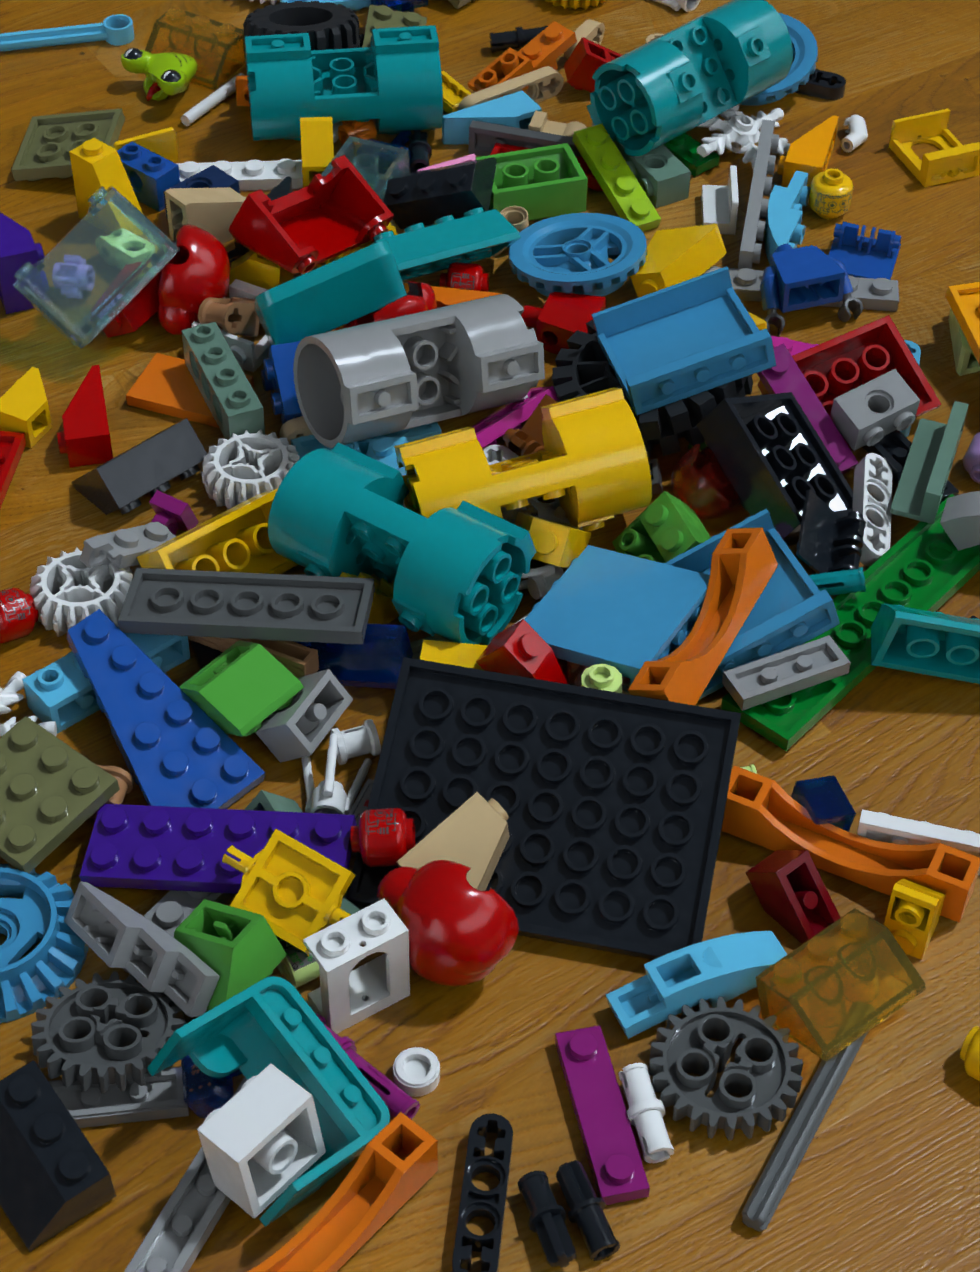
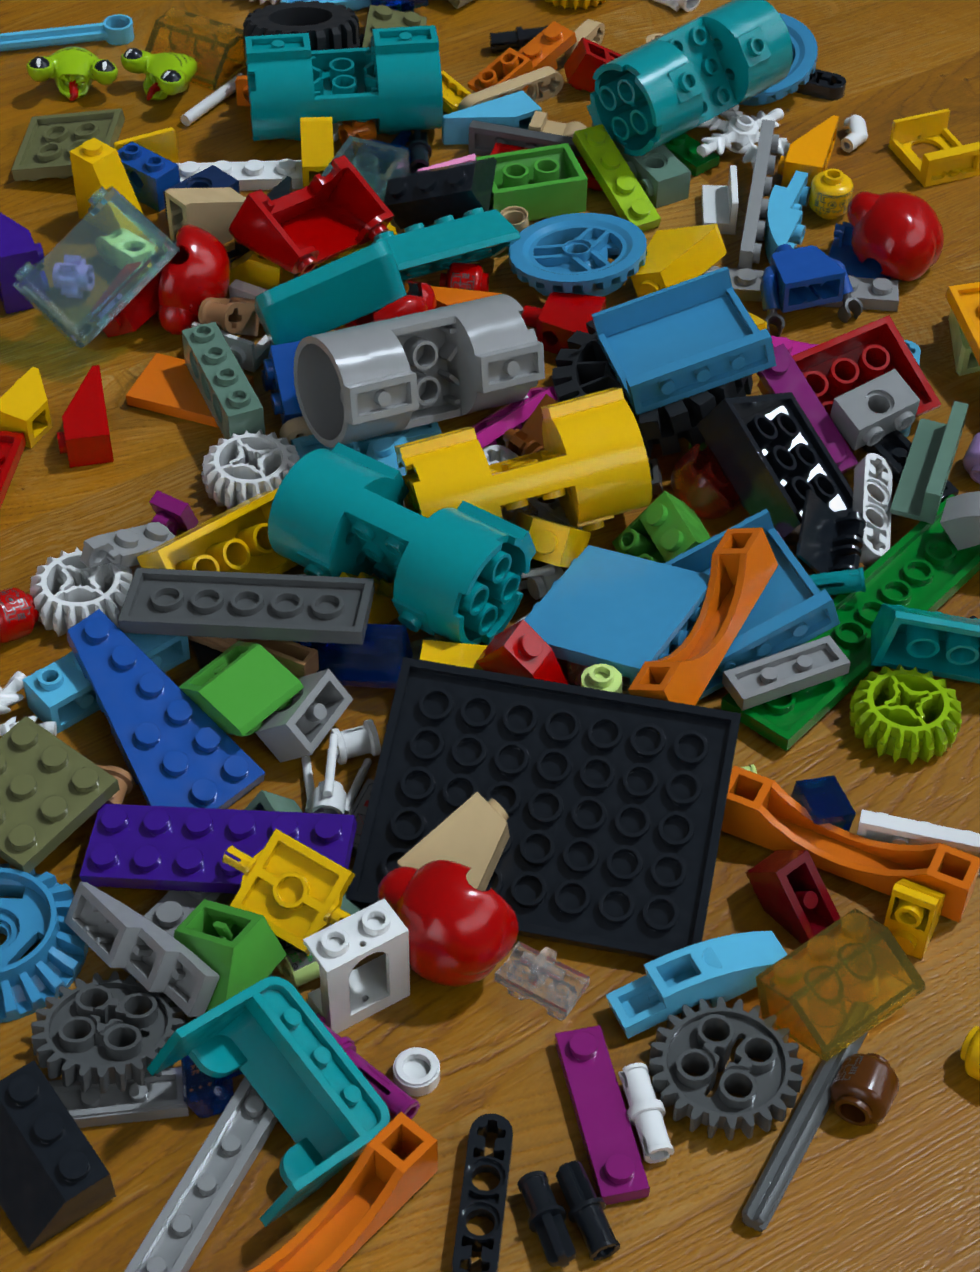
(72, 70): none -> lime head
(143, 469): black slope -> none
(262, 1140): white brick -> none
(383, 836): red head -> none
(542, 979): none -> clear hips
(864, 1089): none -> reddish brown head
(896, 232): none -> red piece
(901, 722): none -> lime gear

